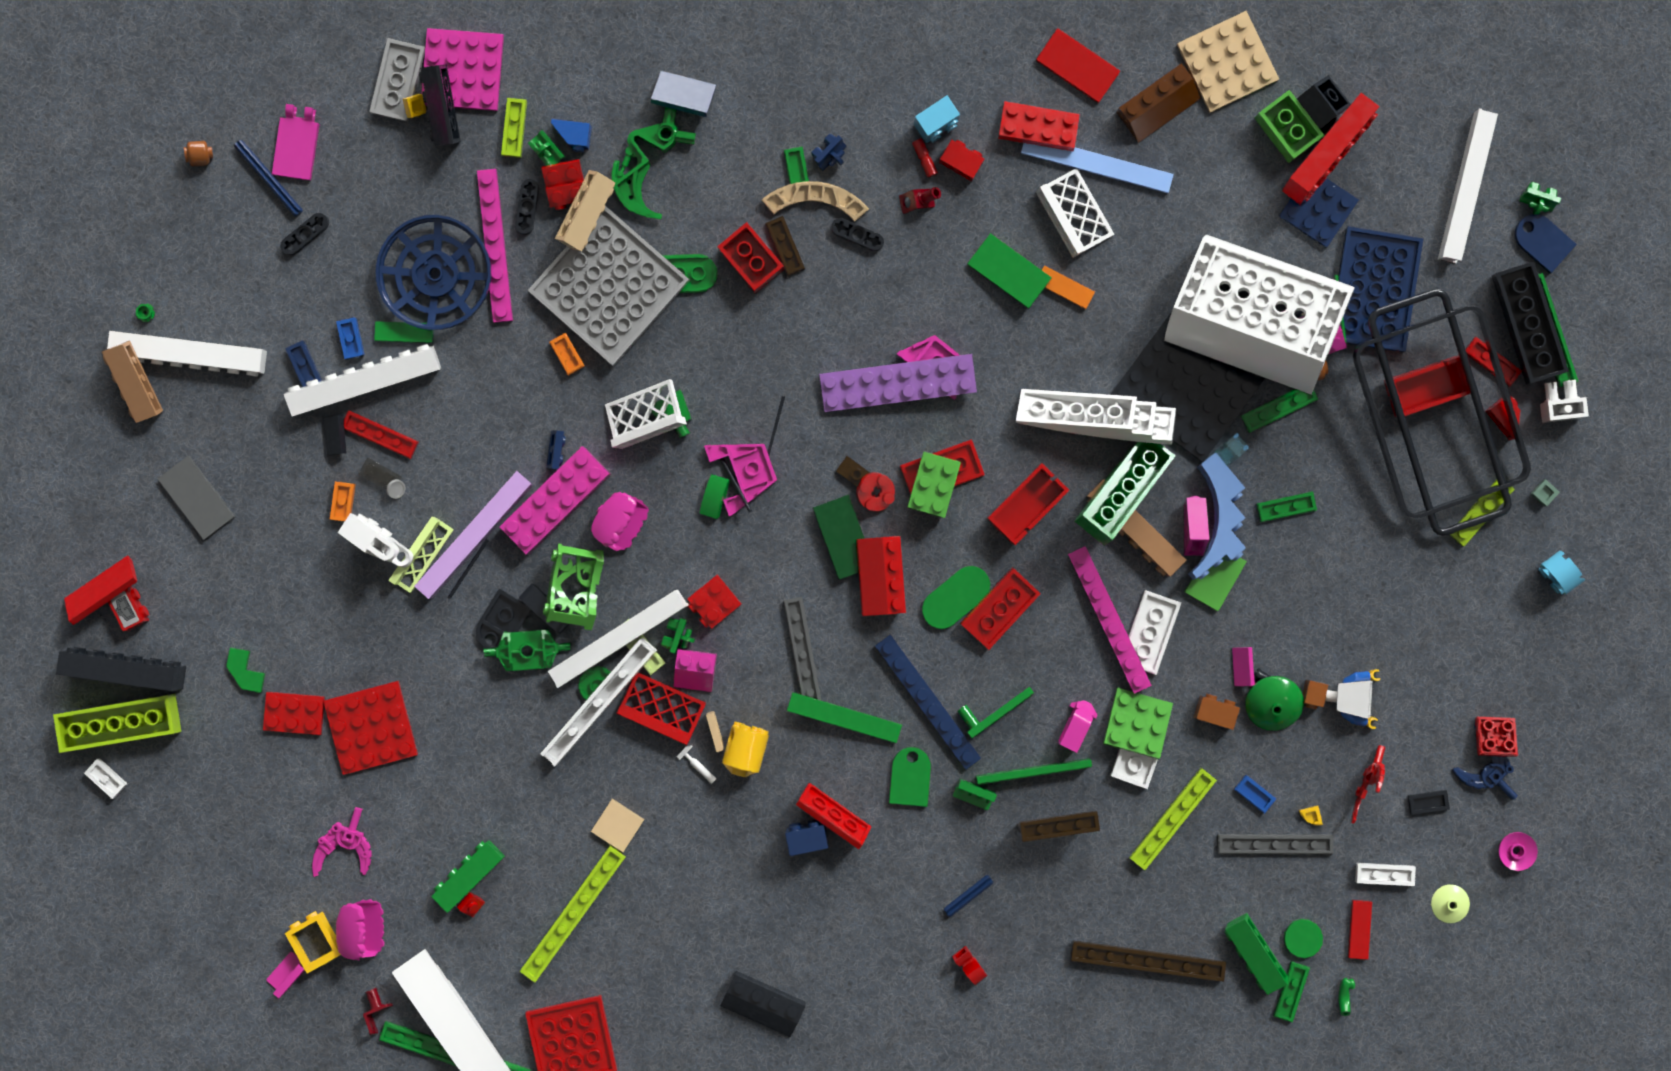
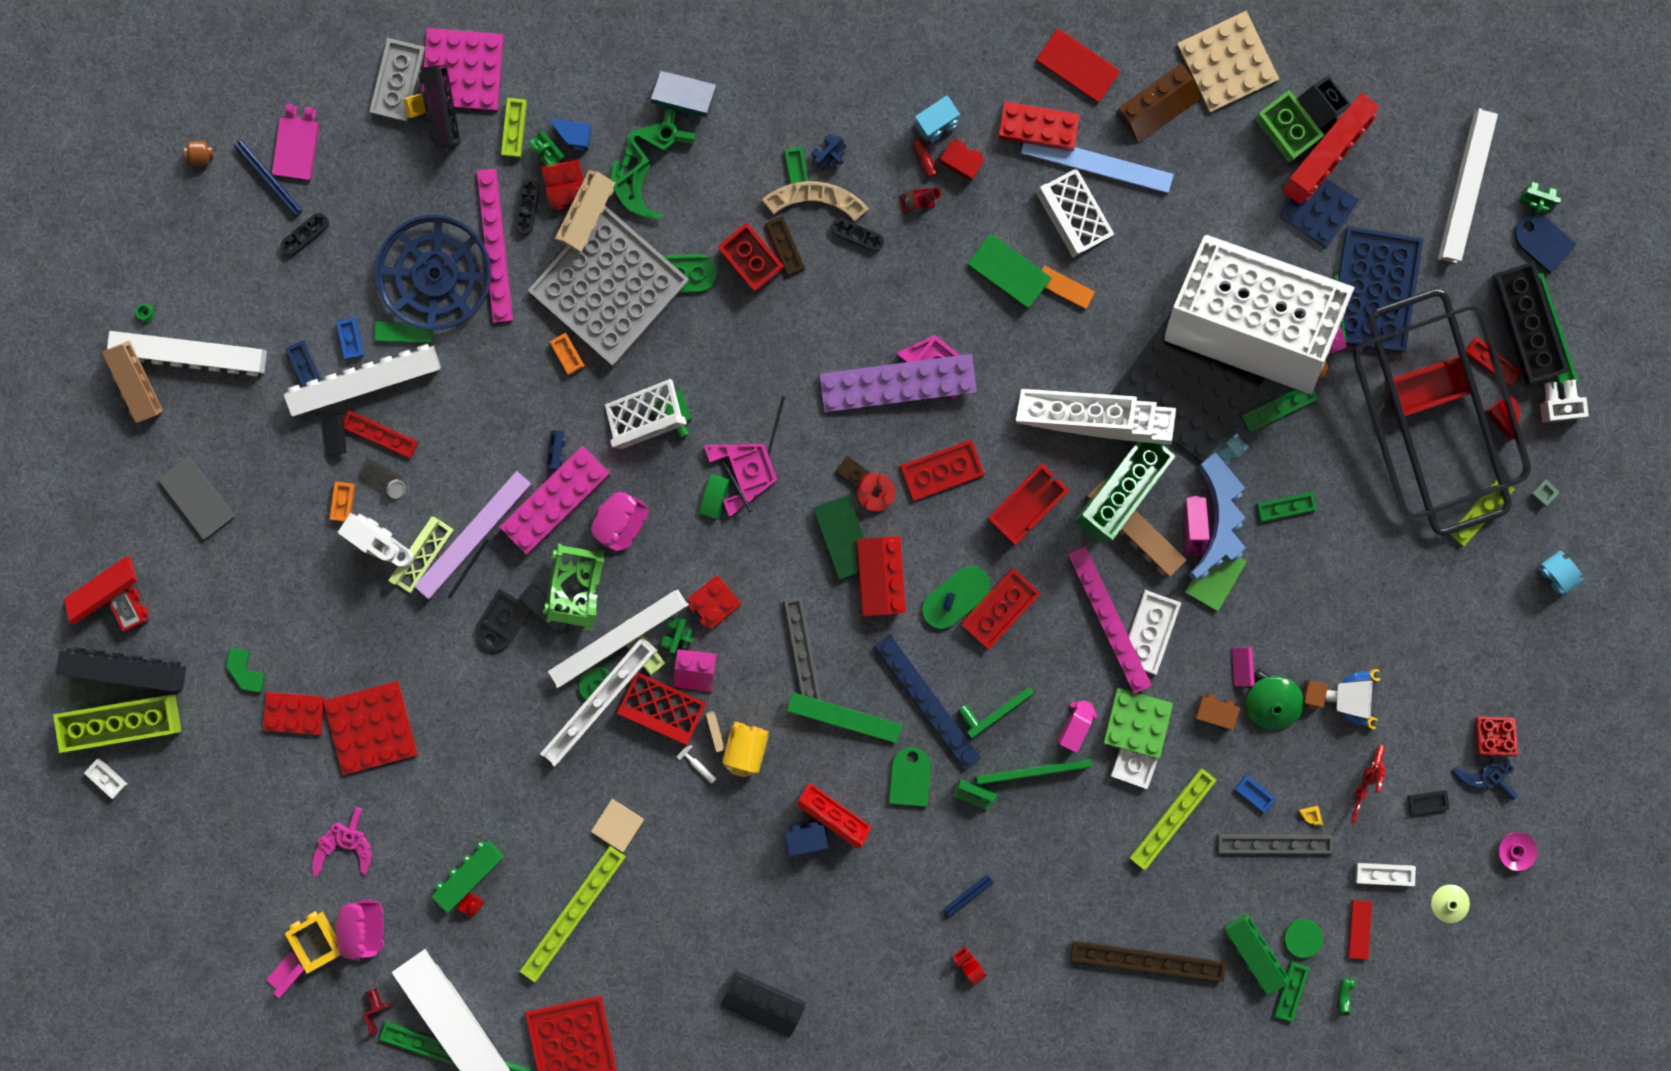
(540, 641): green plate -> none
(933, 485): bright green brick -> none
(949, 601): none -> tile
(1059, 826): dark brown fence -> none

